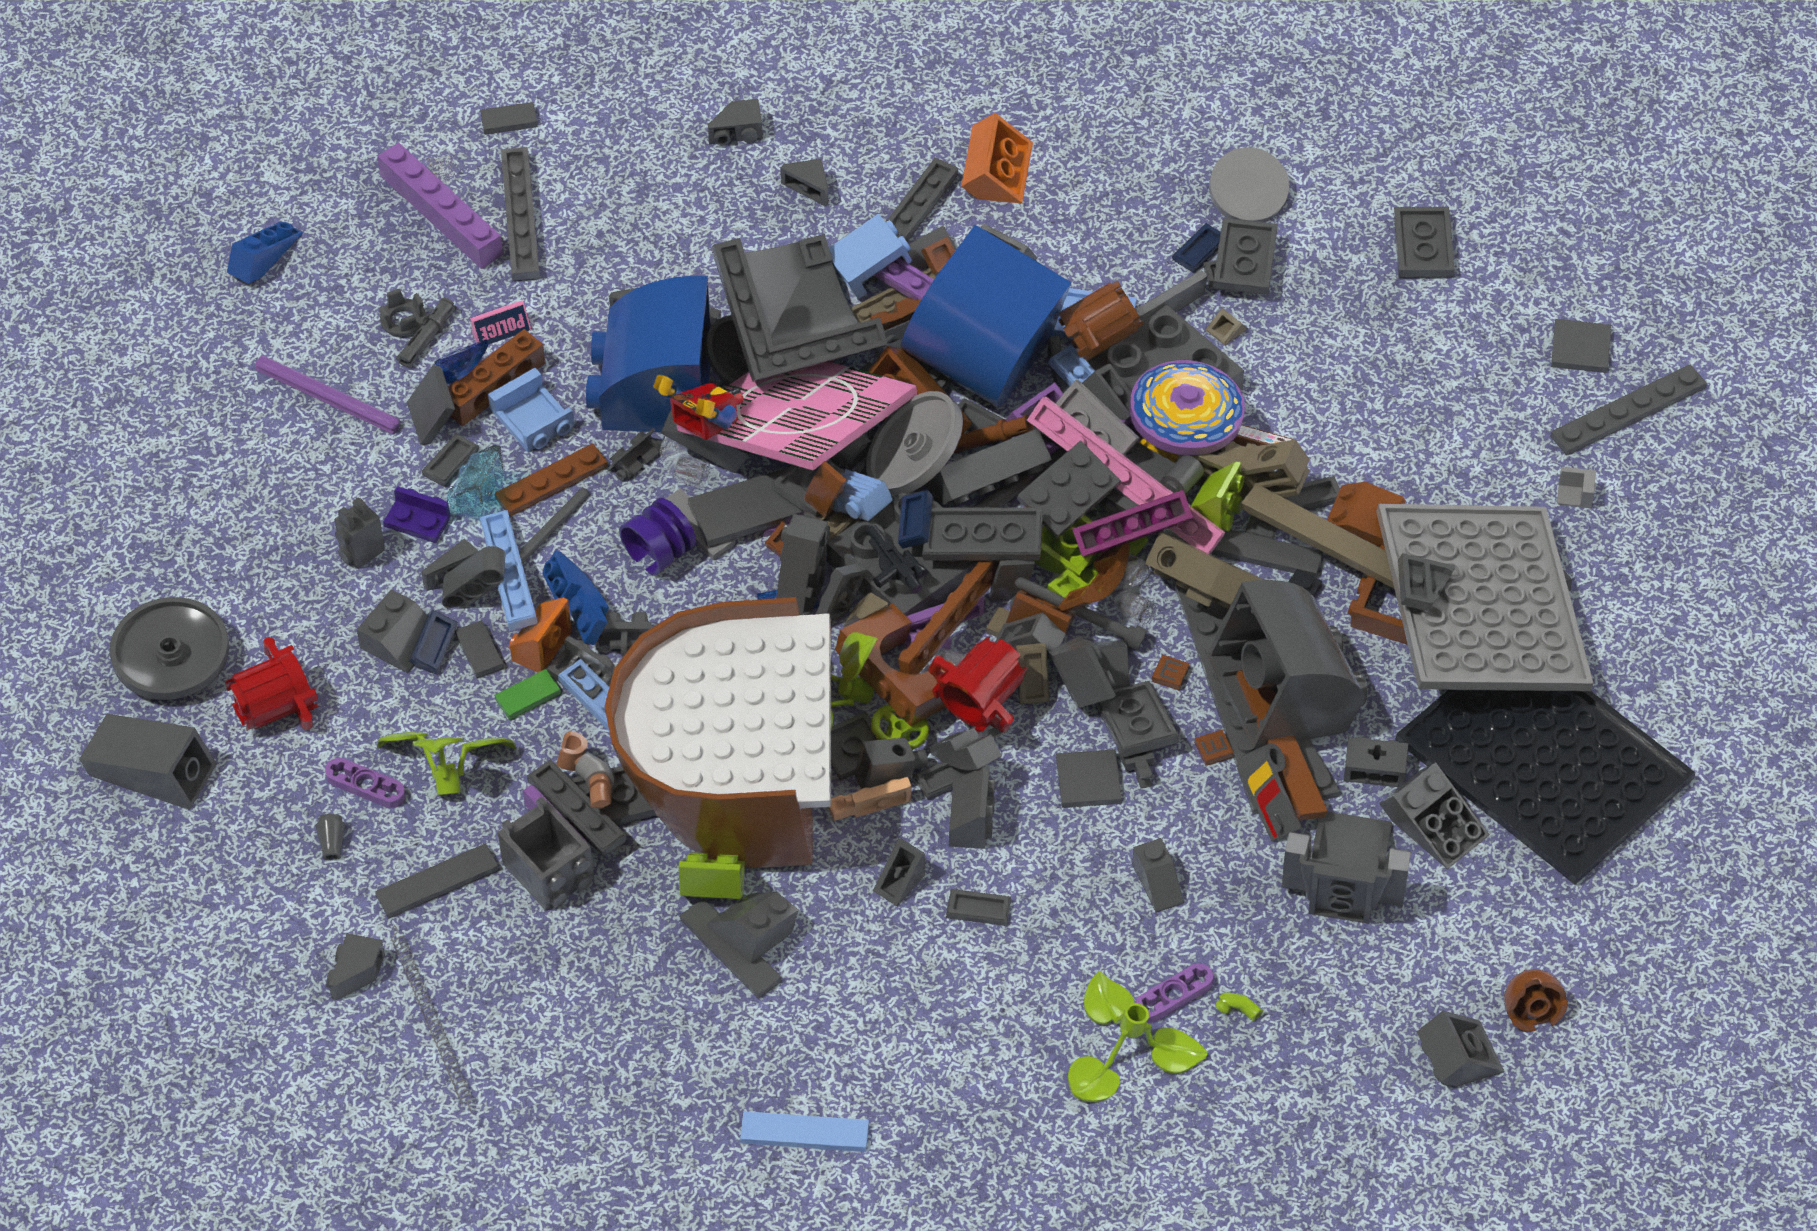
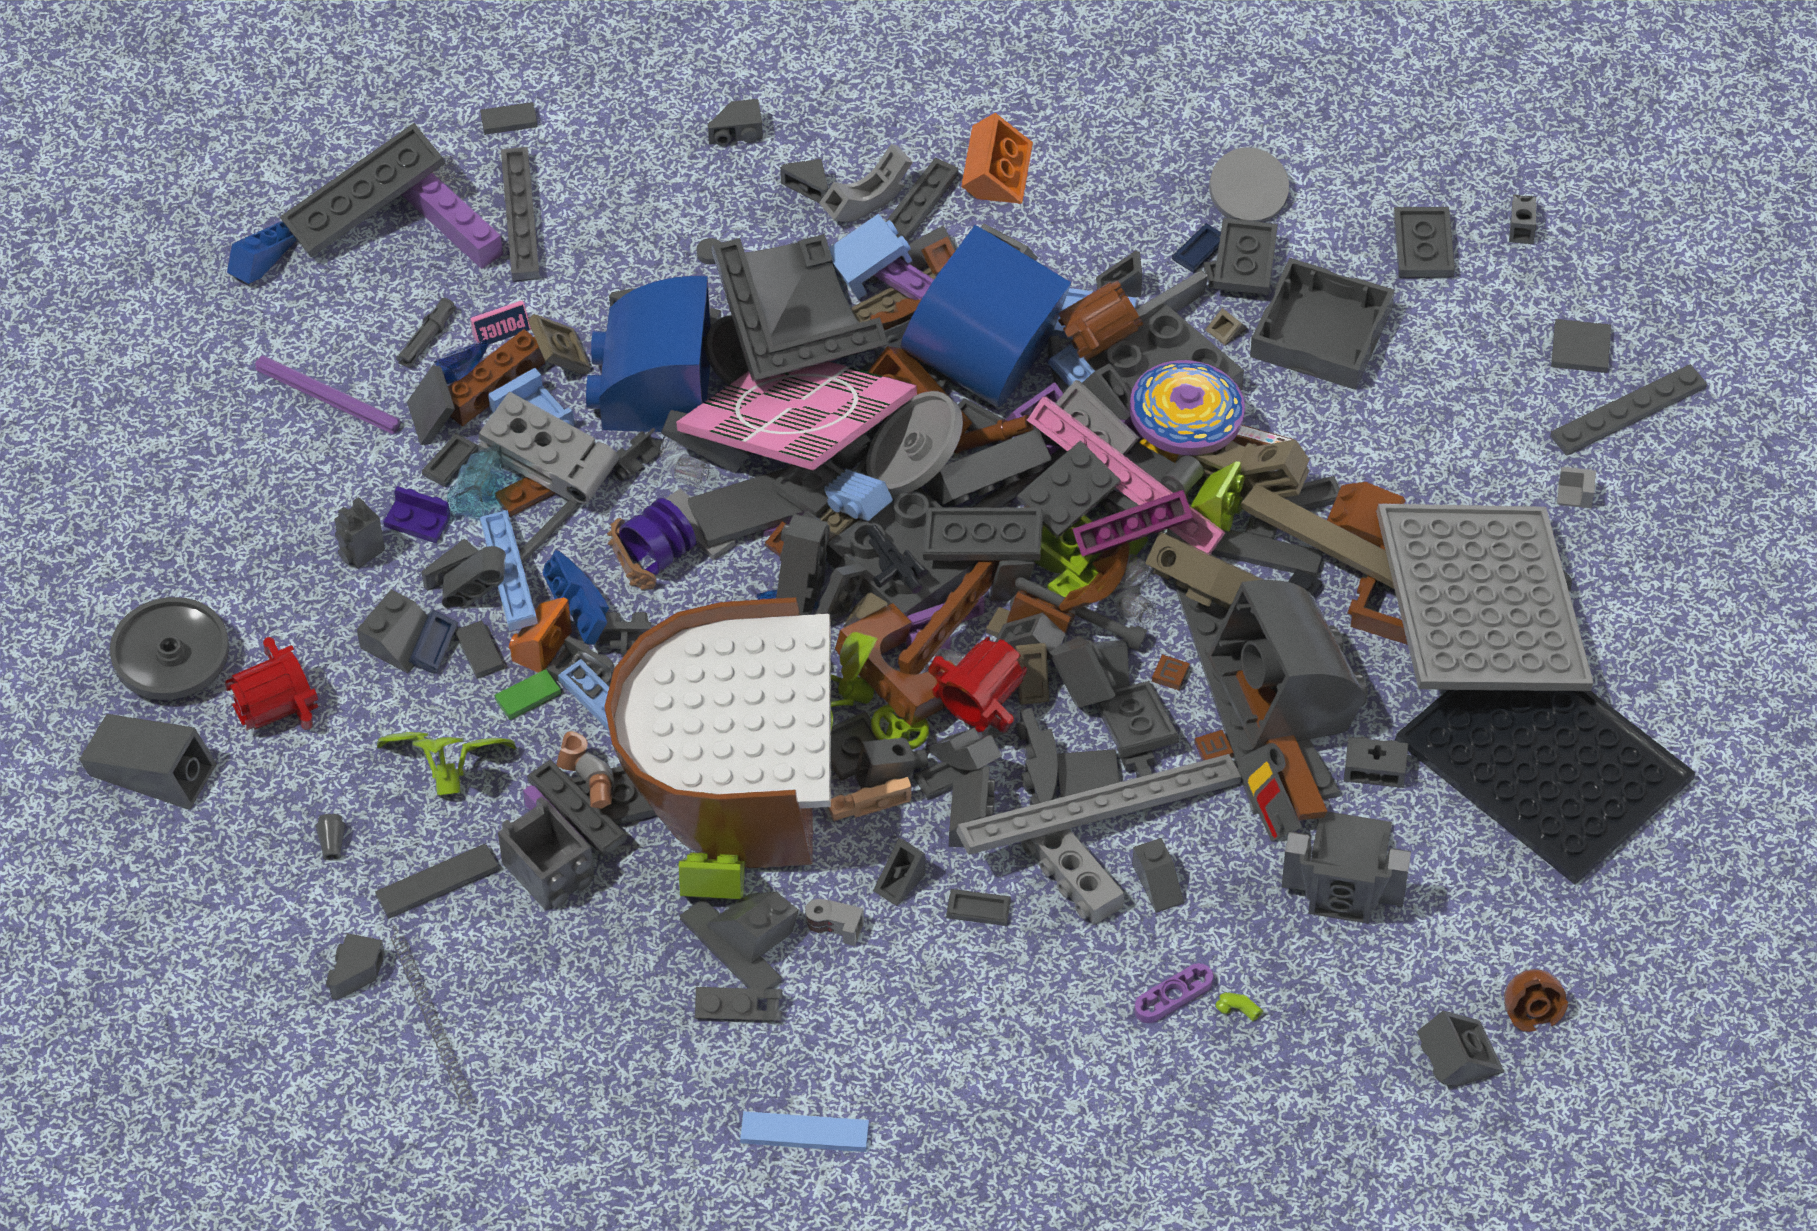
(359, 773): medium lavender beam -> none
(362, 190): none -> dark grey plate
(398, 303): dark grey piece -> none
(548, 449): none -> light grey hinge
(559, 344): none -> dark tan tile
(635, 574): none -> medium nougat piece
(701, 409): torso -> none
(704, 251): none -> dark grey tile
(737, 1003): none -> dark grey plate
(824, 489): dark orange slope -> none
(835, 918): none -> light grey leg
(872, 192): none -> light grey arch
(915, 519): dark blue tile -> none
(1041, 759): none -> dark grey slope
(1088, 874): none -> light grey brick
(1098, 804): none -> light grey plate
(1109, 1001): lime plant -> none
(1127, 272): none -> dark grey slope
(1322, 323): none -> dark grey tile
(1421, 580): dark grey wing -> none
(1435, 816): dark grey slope -> none
(1523, 219): none -> dark grey leg

